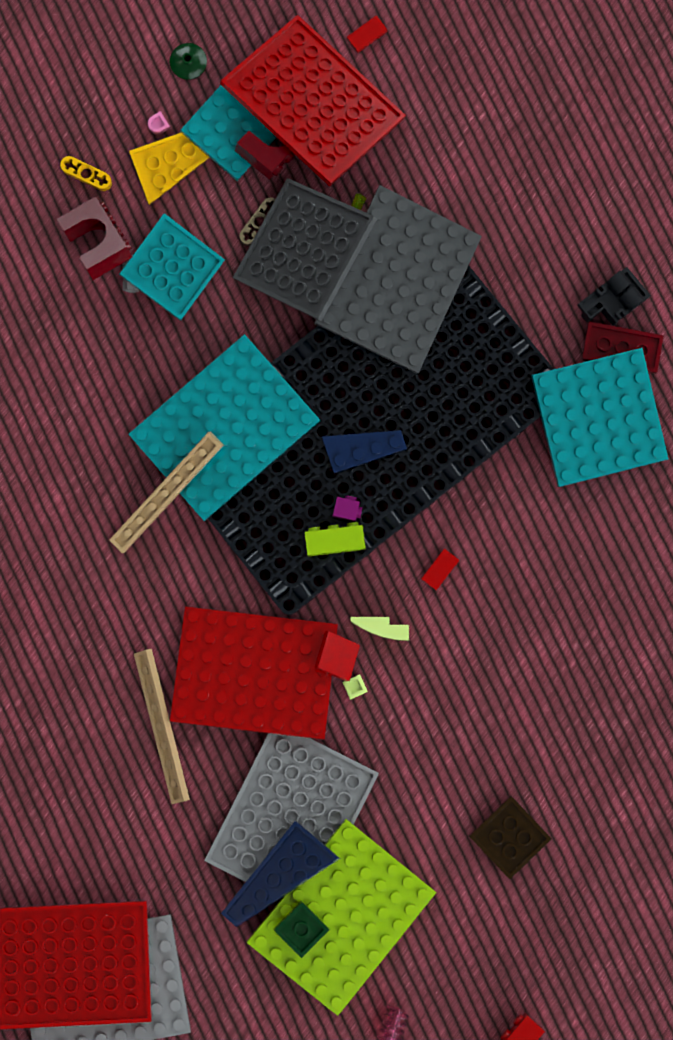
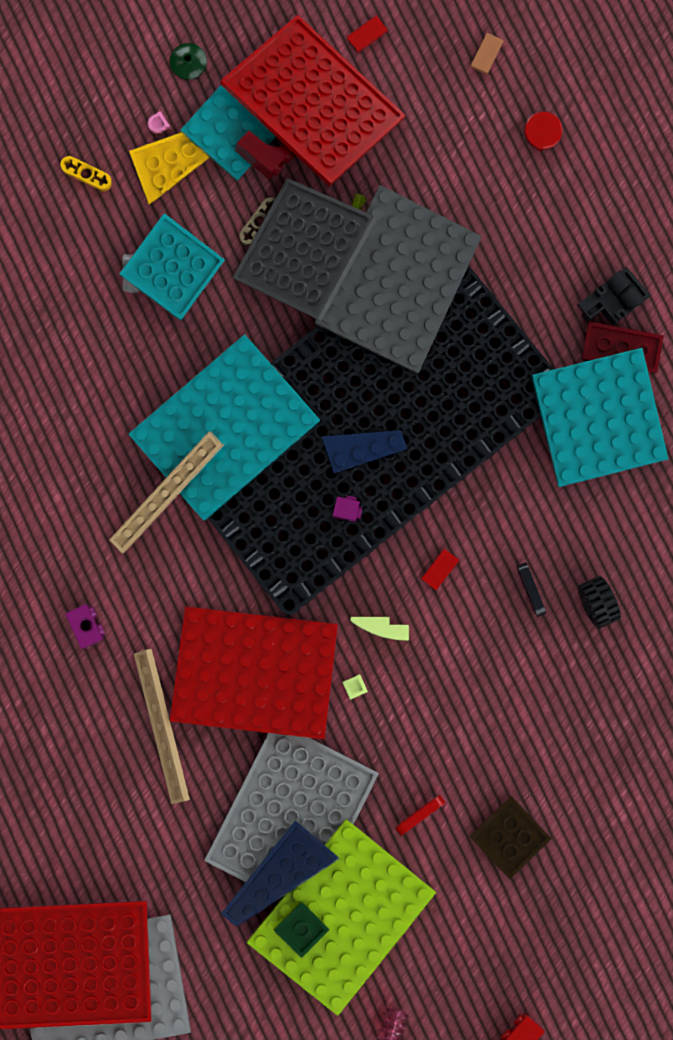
(77, 617): none -> magenta brick
(111, 250): arch -> none
(334, 539): lime brick -> none
(337, 656): red tile -> none
(420, 815): none -> red beam
(487, 53): none -> nougat tile
(531, 589): none -> black beam
(543, 130): none -> red tile
(599, 602): none -> black tyre

